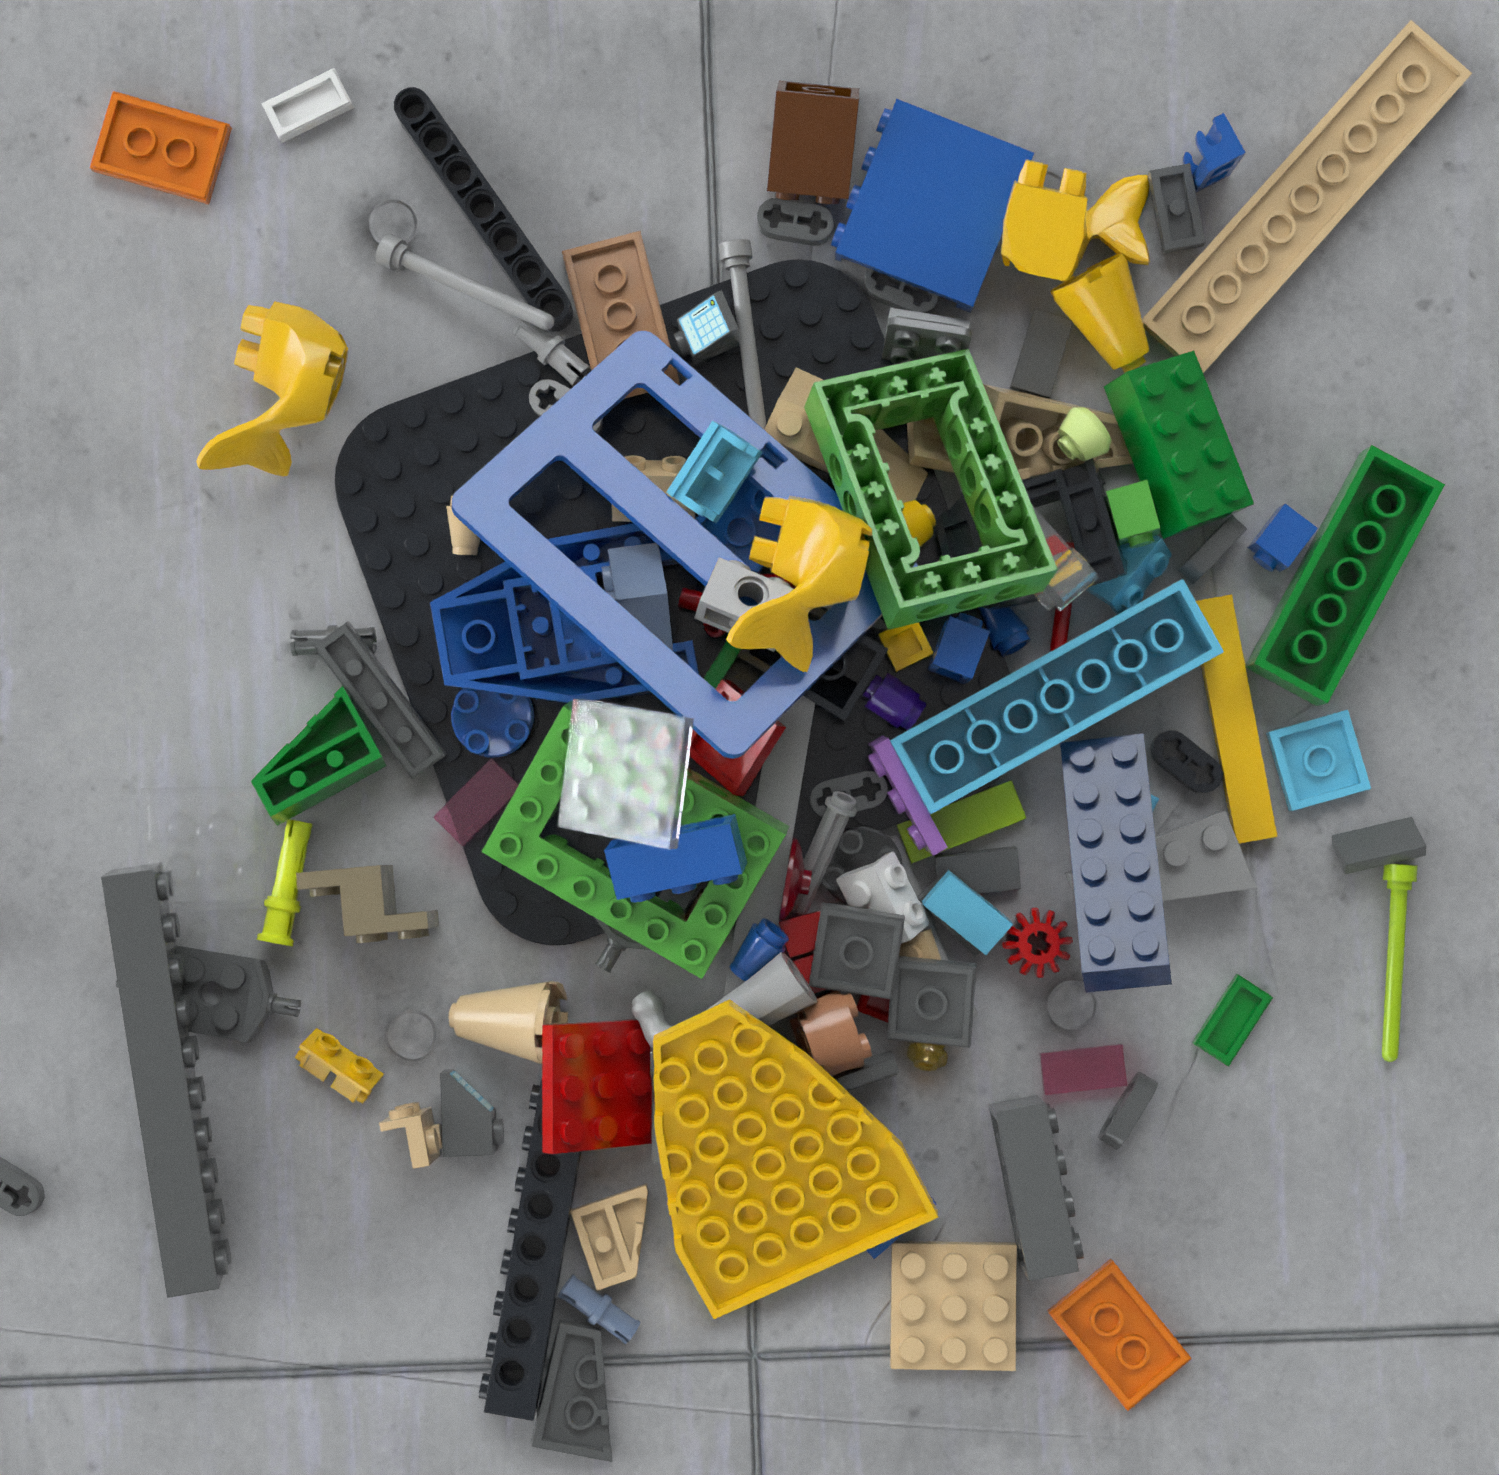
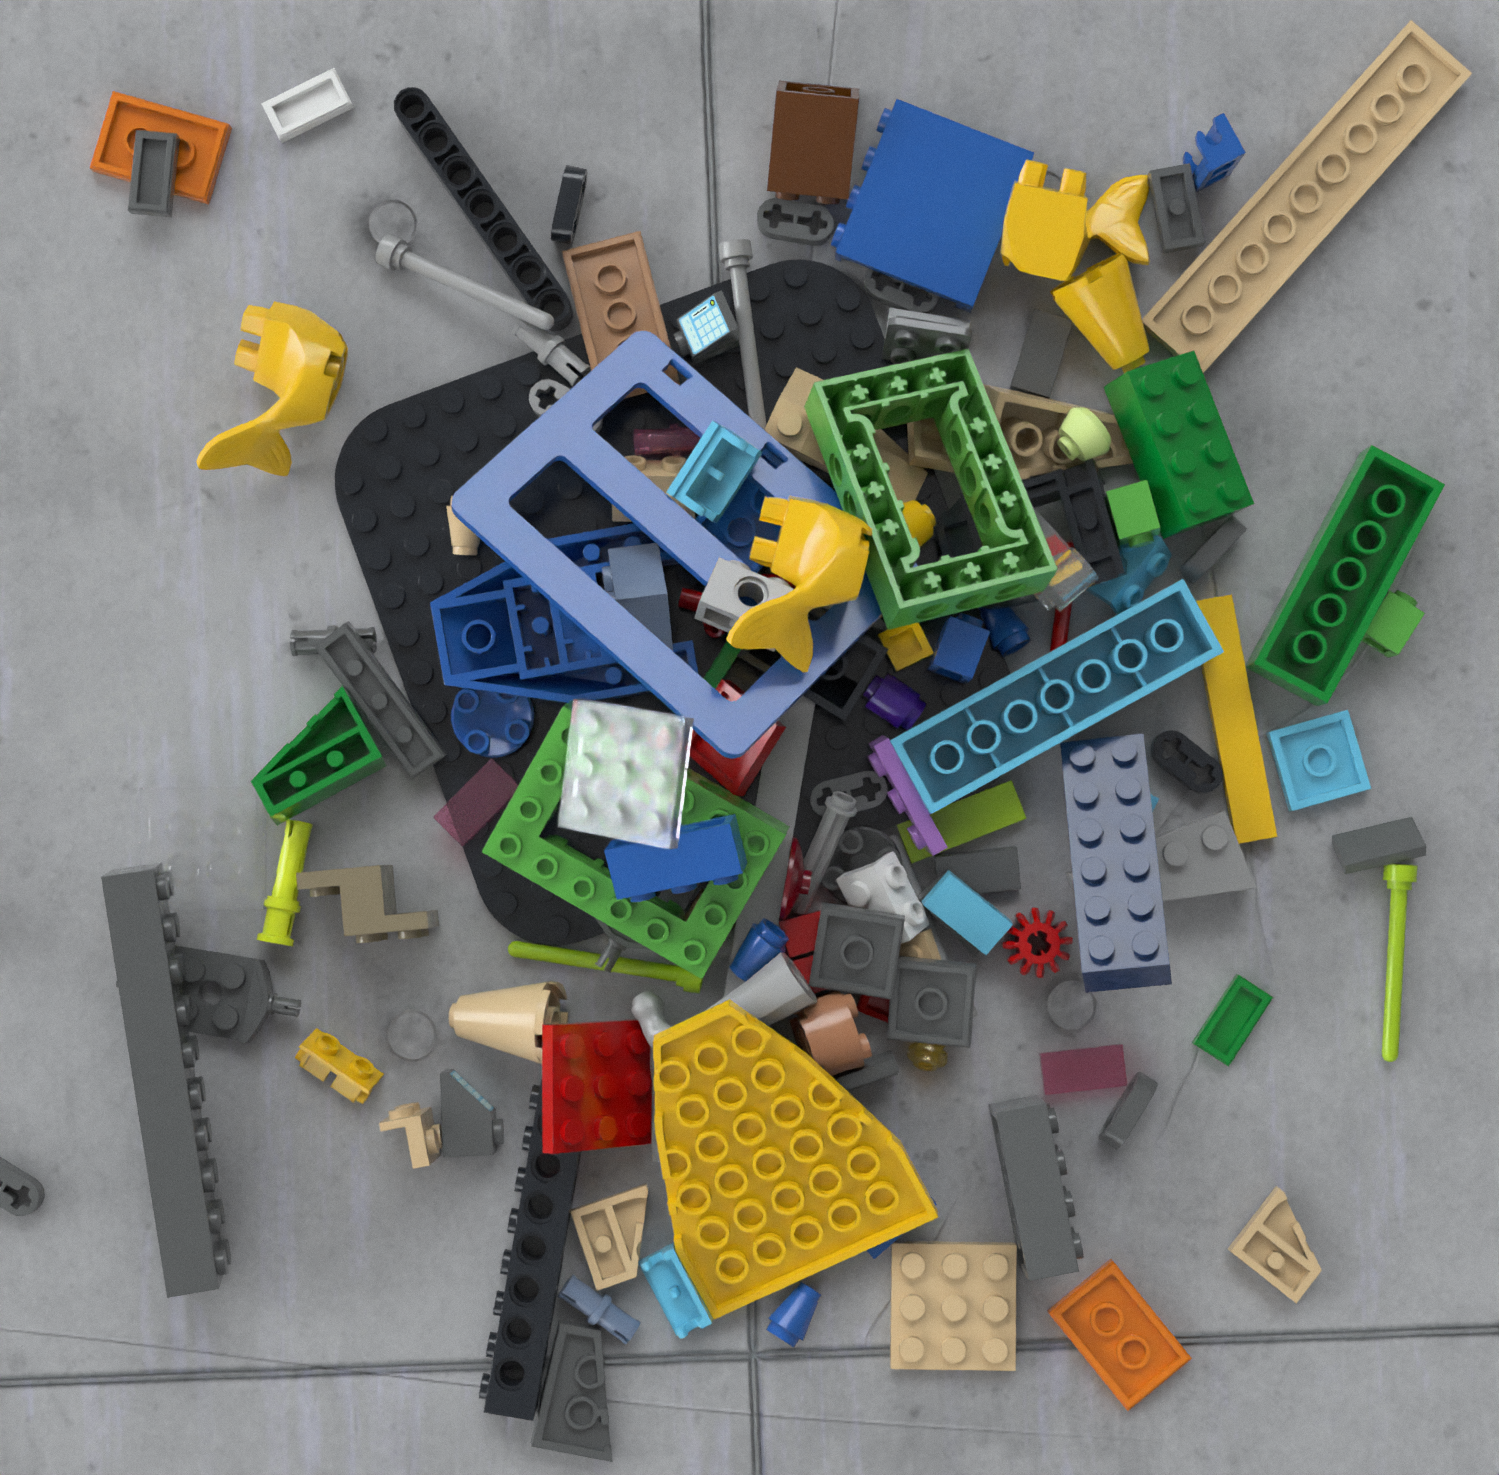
(153, 173): none -> dark grey tile
(569, 204): none -> black beam
(623, 965): none -> lime piece
(665, 440): none -> clear pink pin
(675, 1291): none -> medium azure hinge
(794, 1315): none -> blue cone
(1277, 1247): none -> tan wing
(1281, 539): blue brick -> none
(1393, 623): none -> bright green brick

